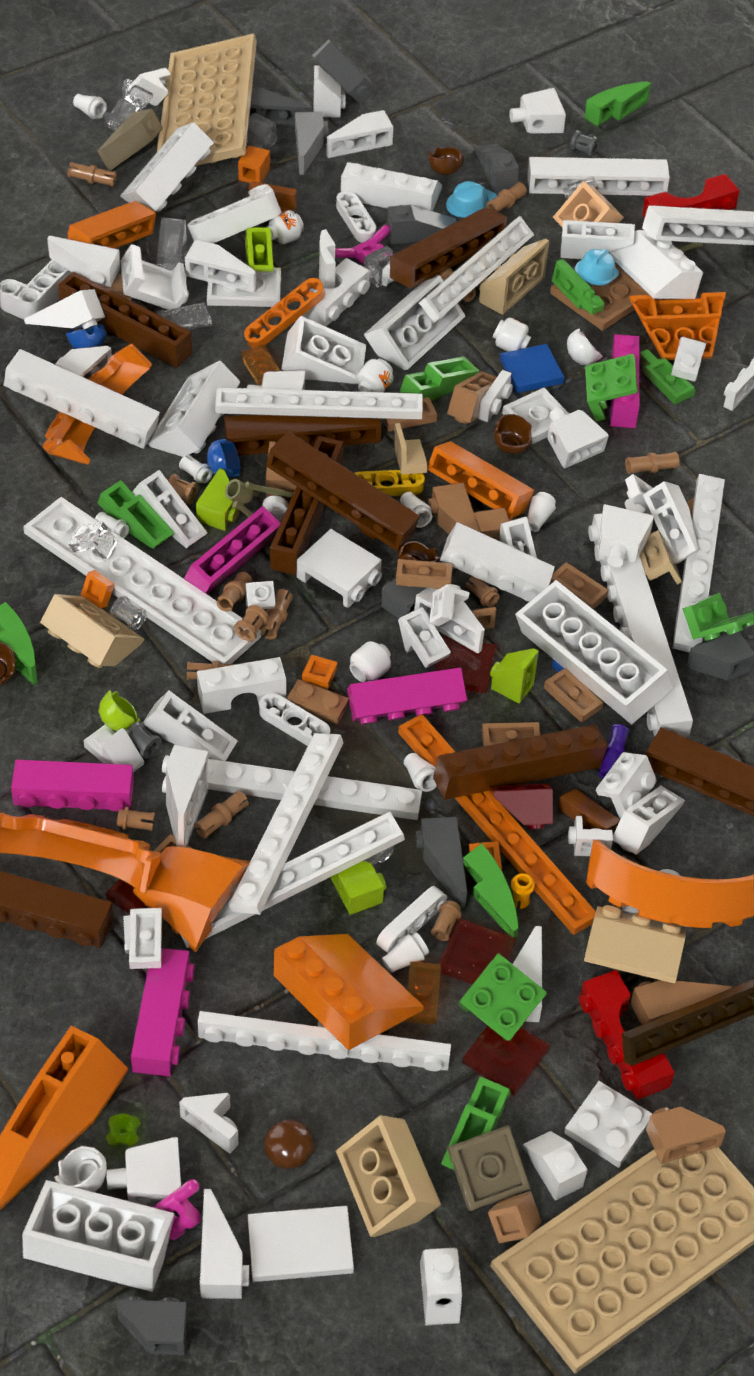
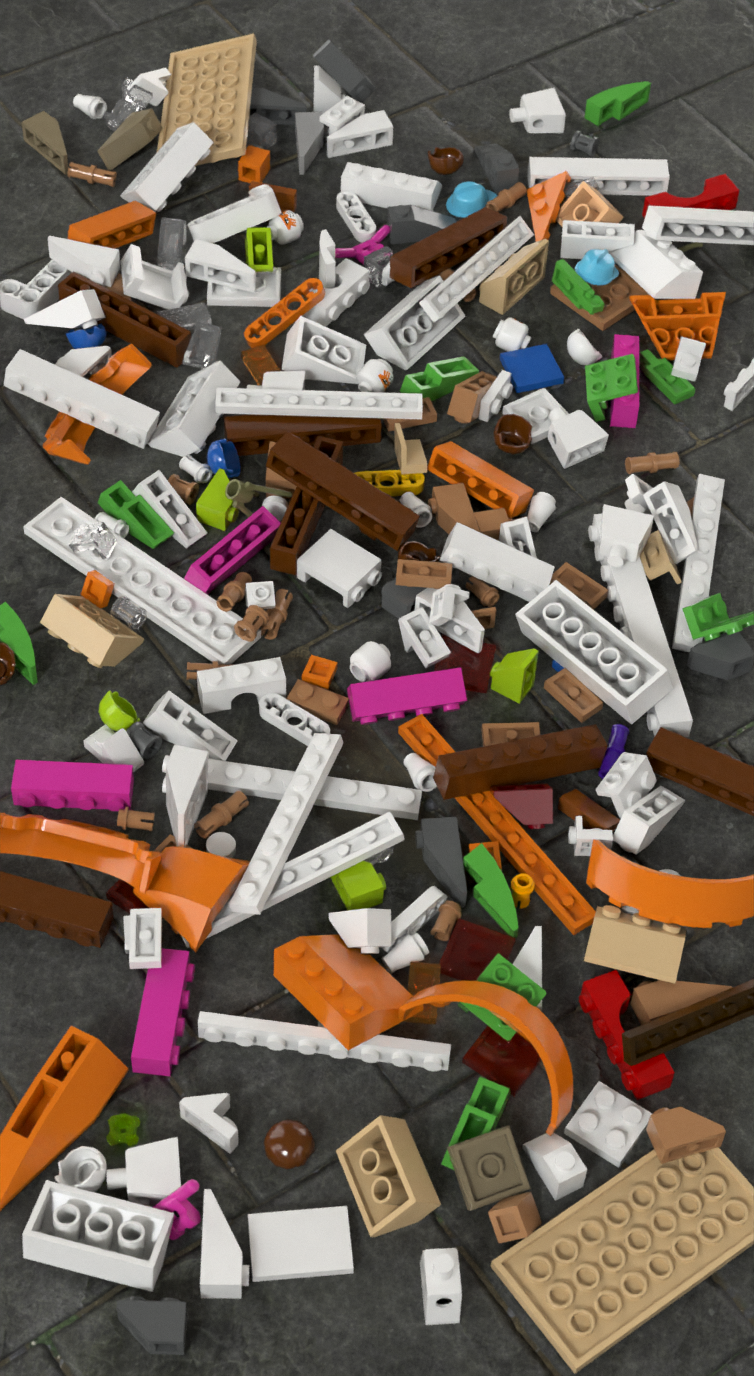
(45, 137): none -> dark tan slope
(203, 346): none -> clear slope
(221, 844): none -> white tile
(342, 114): none -> white bracket
(364, 928): none -> white slope
(522, 1018): none -> orange windscreen
(545, 203): none -> orange wing

